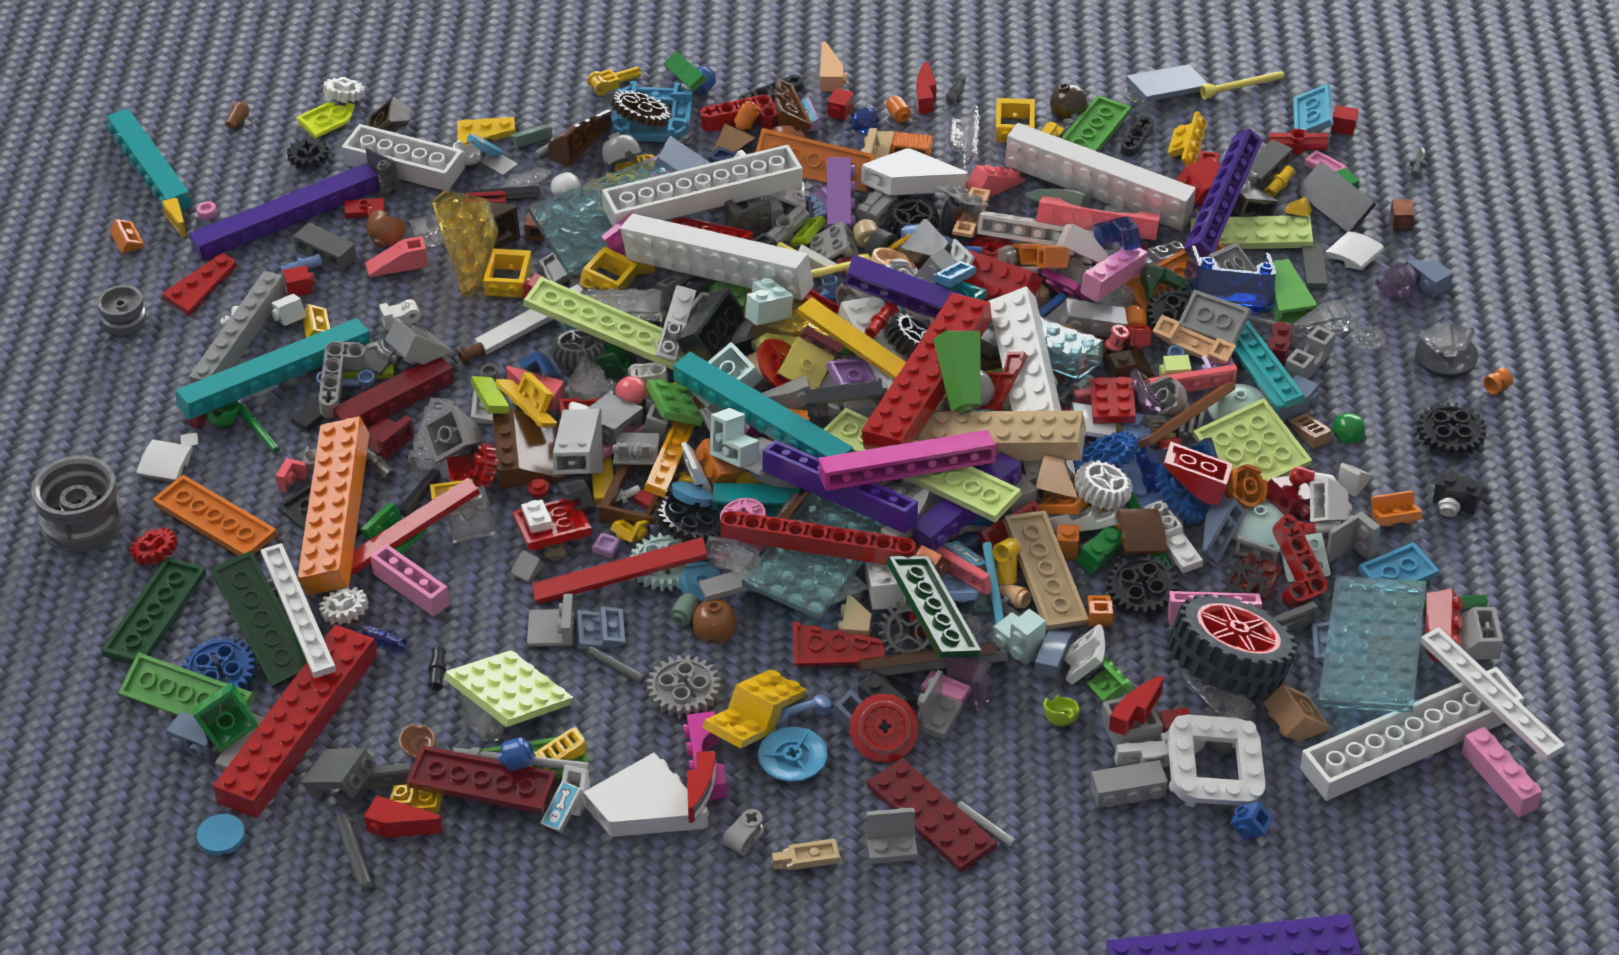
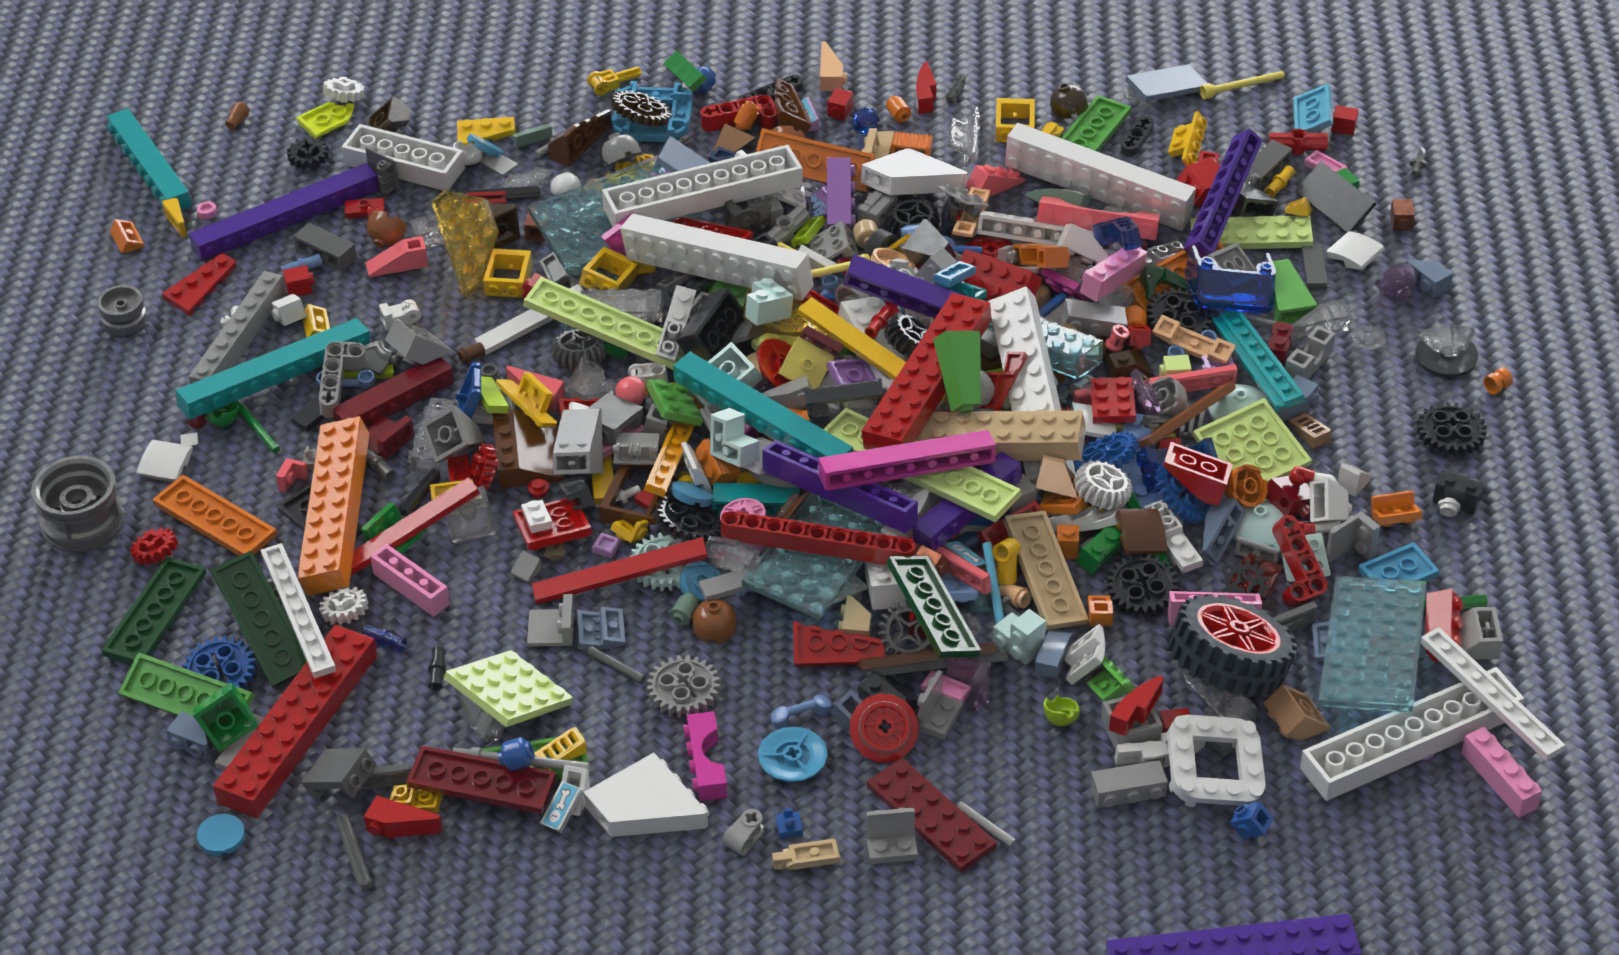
(413, 737): nougat hair -> none
(470, 390): none -> blue container
(538, 361): blue panel -> none
(613, 366): dark green bracket -> none
(700, 783): red slope -> none
(754, 708): yellow bracket -> none
(789, 824): none -> blue tile
(960, 253): white piece -> none
(1214, 317): light grey tile -> none
(1349, 428): green hair -> none

